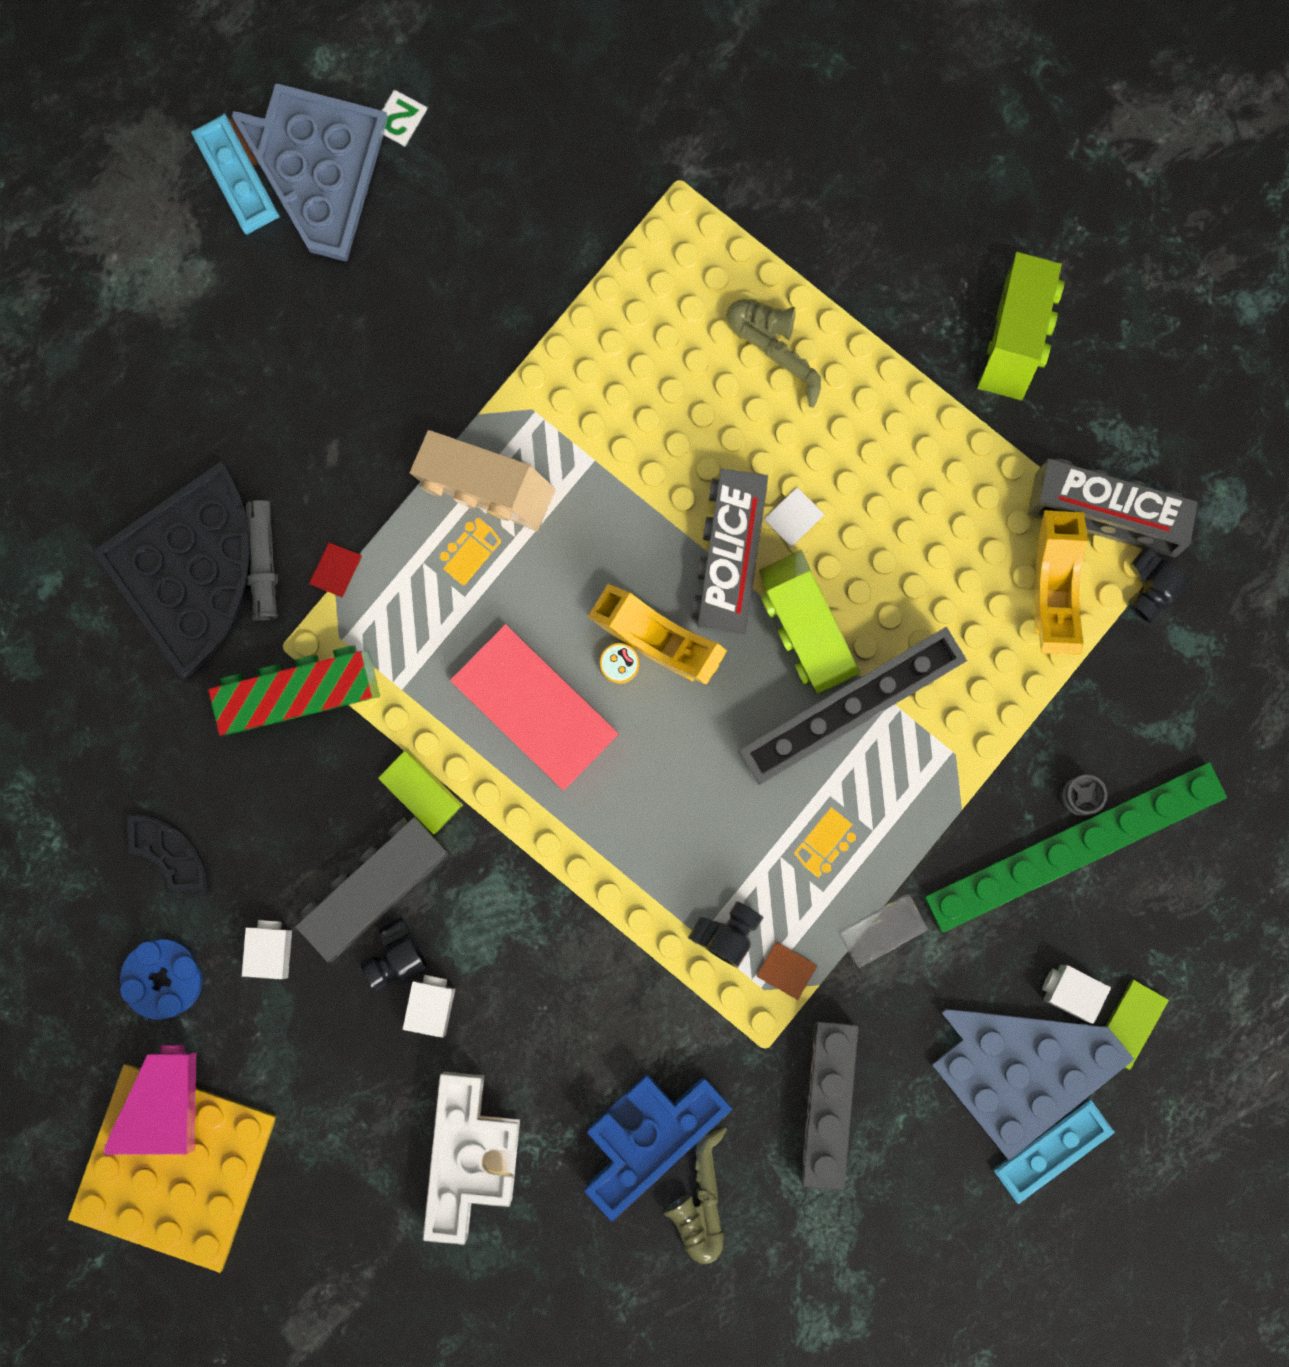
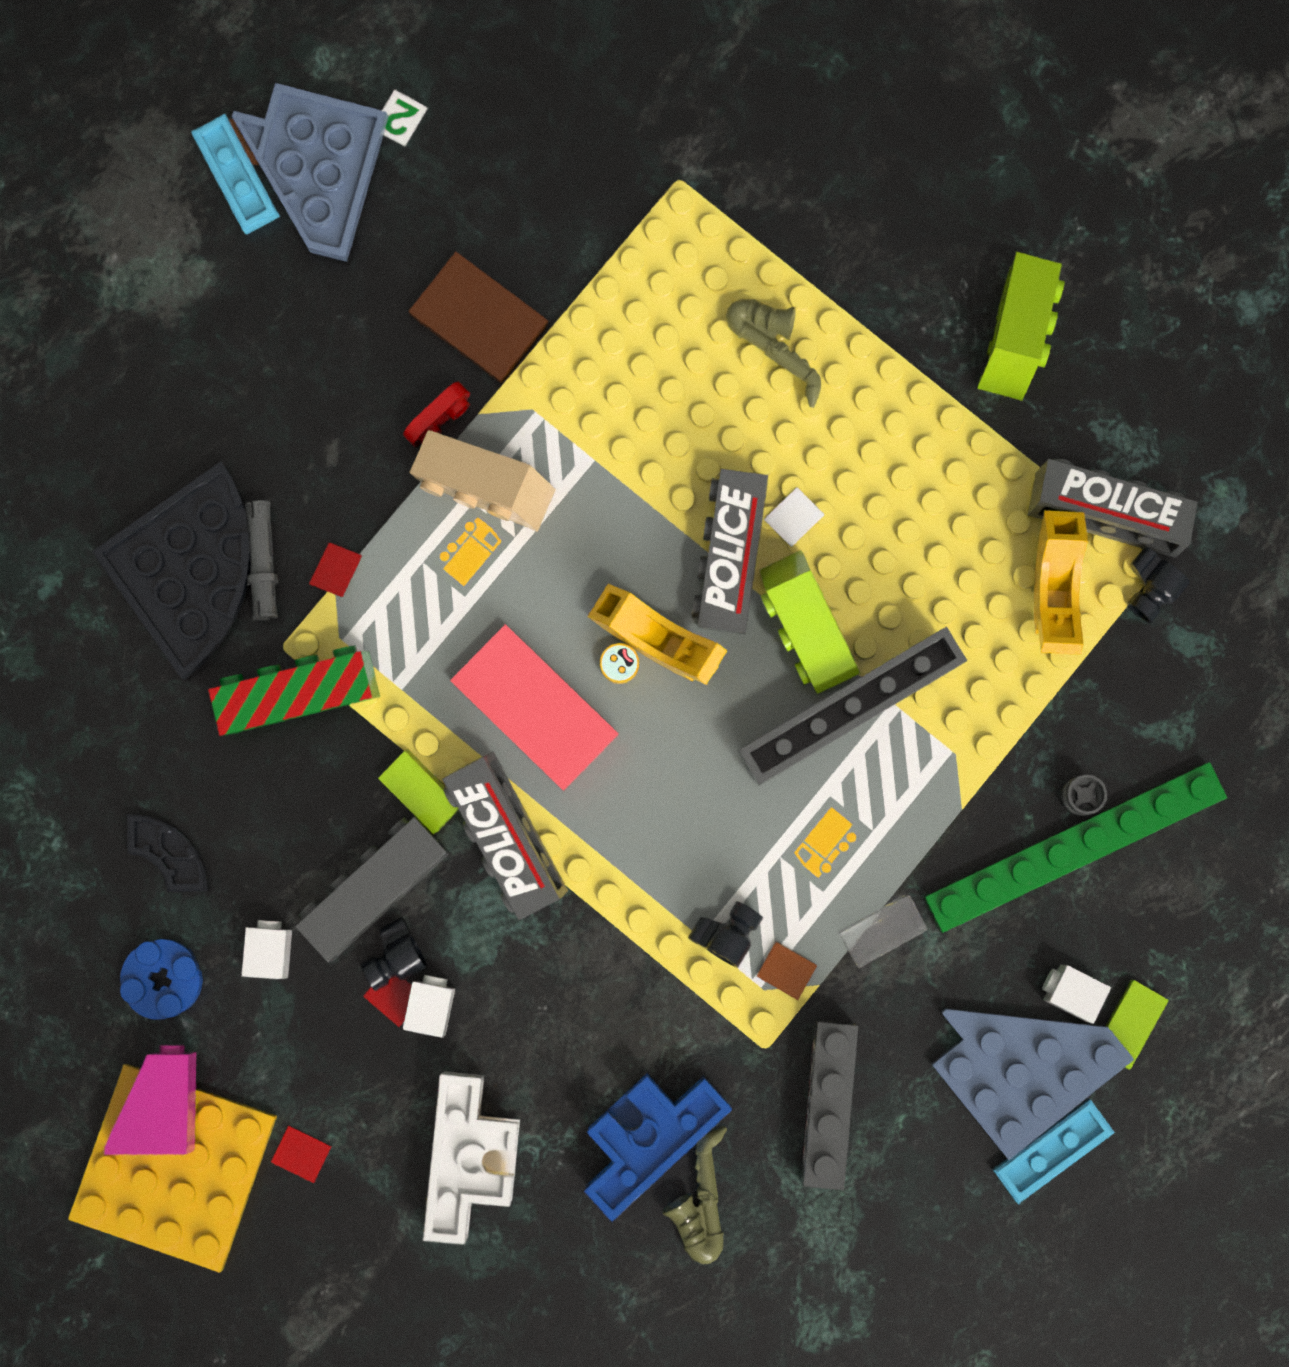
(301, 1154): none -> red sticker
(391, 999): none -> red sticker
(449, 404): none -> red plate
(478, 317): none -> reddish brown tile
(504, 836): none -> dark grey brick

